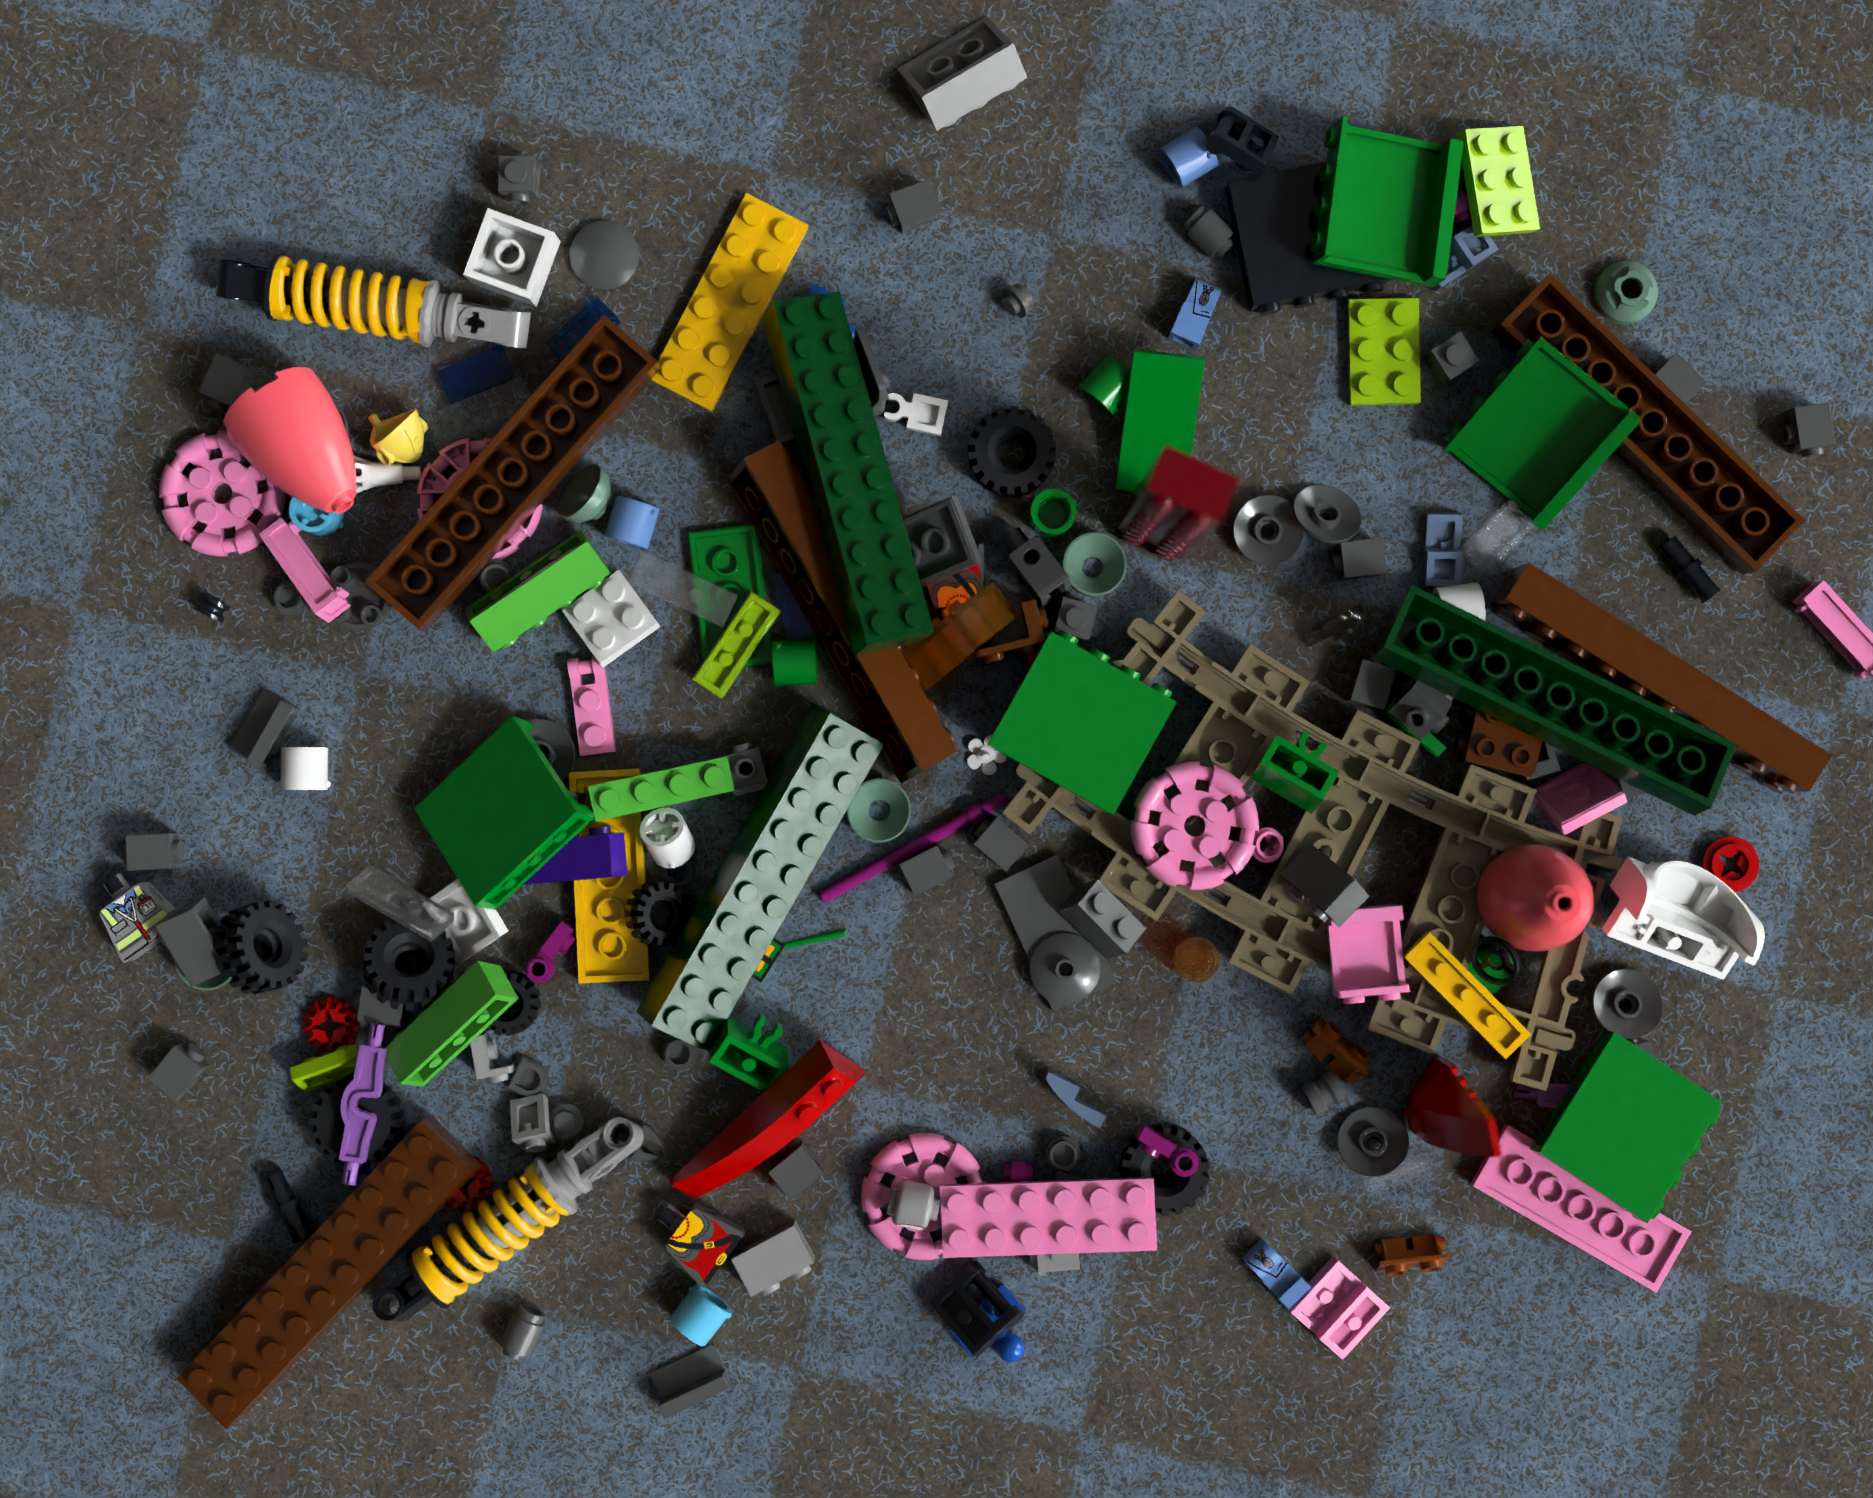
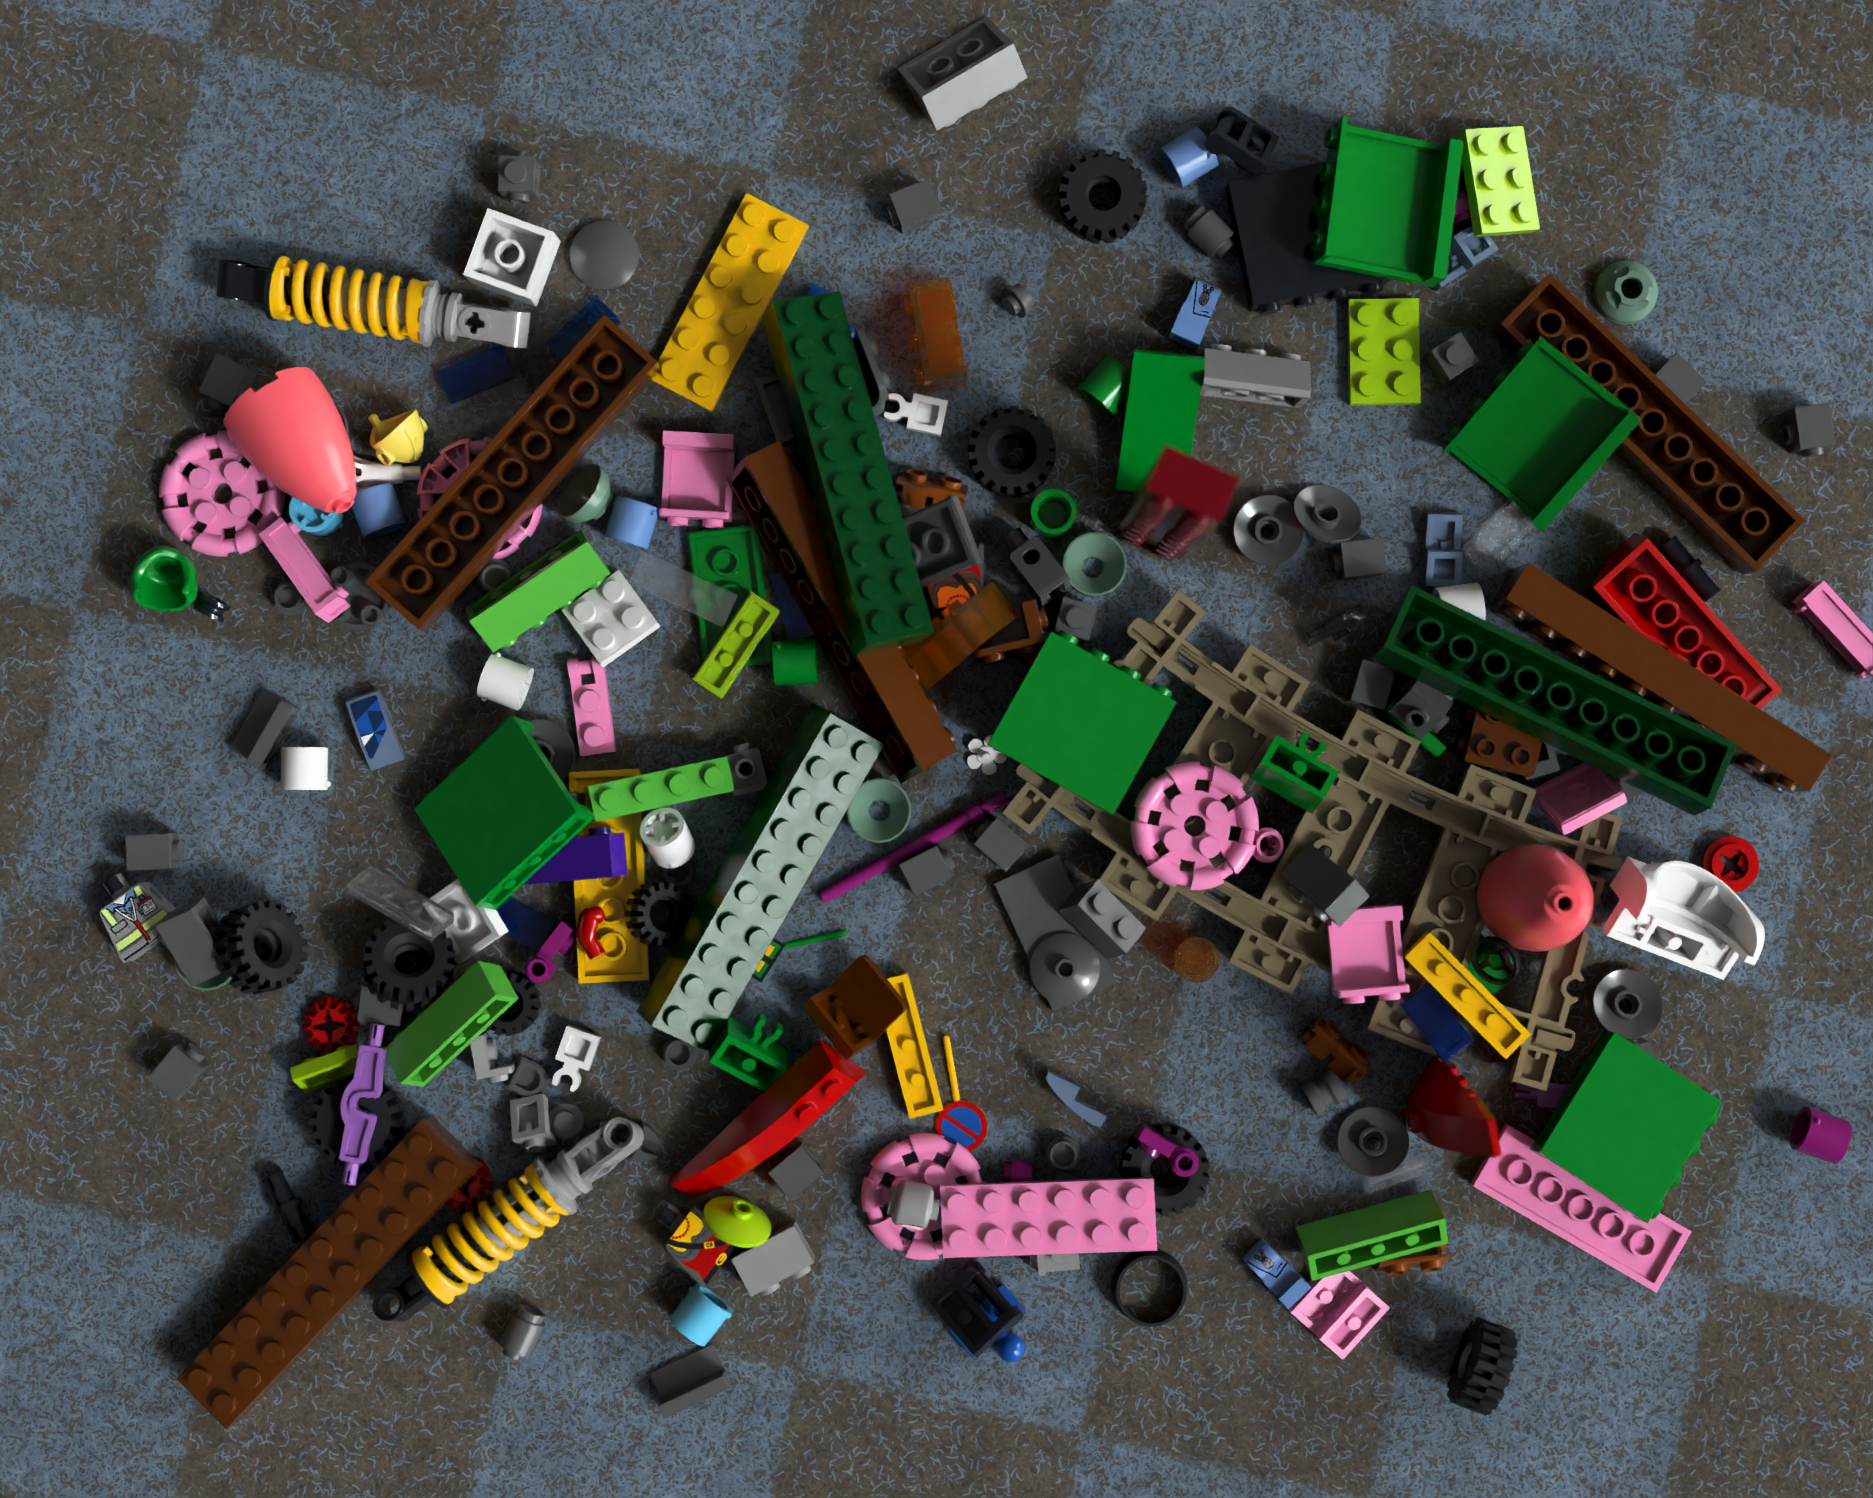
(163, 580): none -> green piece
(375, 729): none -> slope
(378, 511): none -> medium blue piece
(504, 681): none -> white piece
(525, 923): none -> clear blue tile
(576, 1051): none -> white plate
(587, 928): none -> red arm
(696, 478): none -> bright pink panel
(737, 1221): none -> lime dish
(856, 1007): none -> reddish brown bracket
(912, 1055): none -> yellow plate
(919, 486): none -> dark orange hinge
(935, 335): none -> clear orange wedge
(960, 1120): none -> piece
(1094, 222): none -> black tyre
(1132, 1259): none -> black tyre
(1255, 377): none -> light grey slope
(1371, 1235): none -> bright green brick
(1436, 1022): none -> clear blue tile
(1482, 1366): none -> black tyre
(1665, 609): none -> red wedge
(1820, 1135): none -> magenta piece

